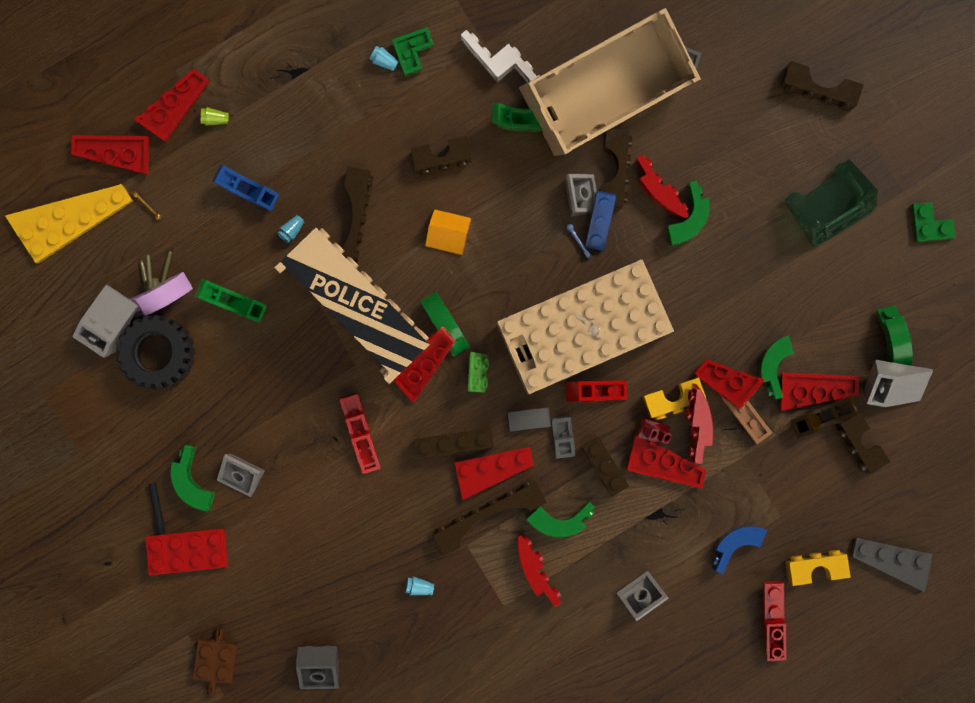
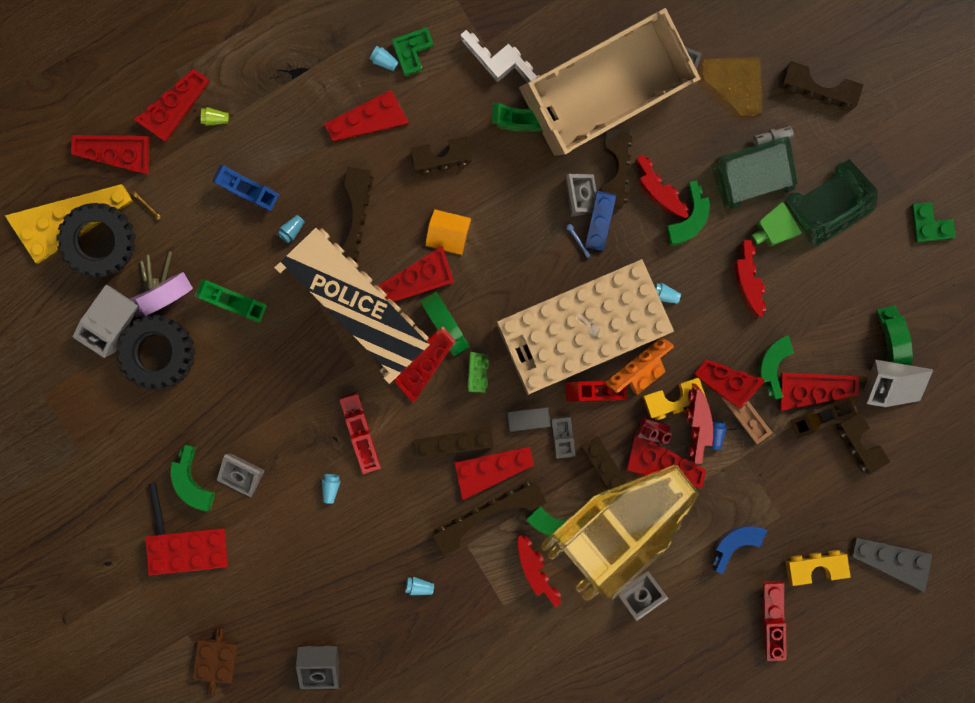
(73, 253): none -> black tyre
(330, 486): none -> medium azure cone
(367, 118): none -> red wing
(421, 276): none -> red wing
(624, 530): none -> clear yellow windscreen
(643, 369): none -> orange bracket
(666, 293): none -> medium azure cone
(718, 434): none -> blue cone
(737, 82): none -> clear yellow plate
(749, 287): none -> red slope
(755, 172): none -> clear green windscreen
(773, 135): none -> light grey pin
(776, 227): none -> bright green torso

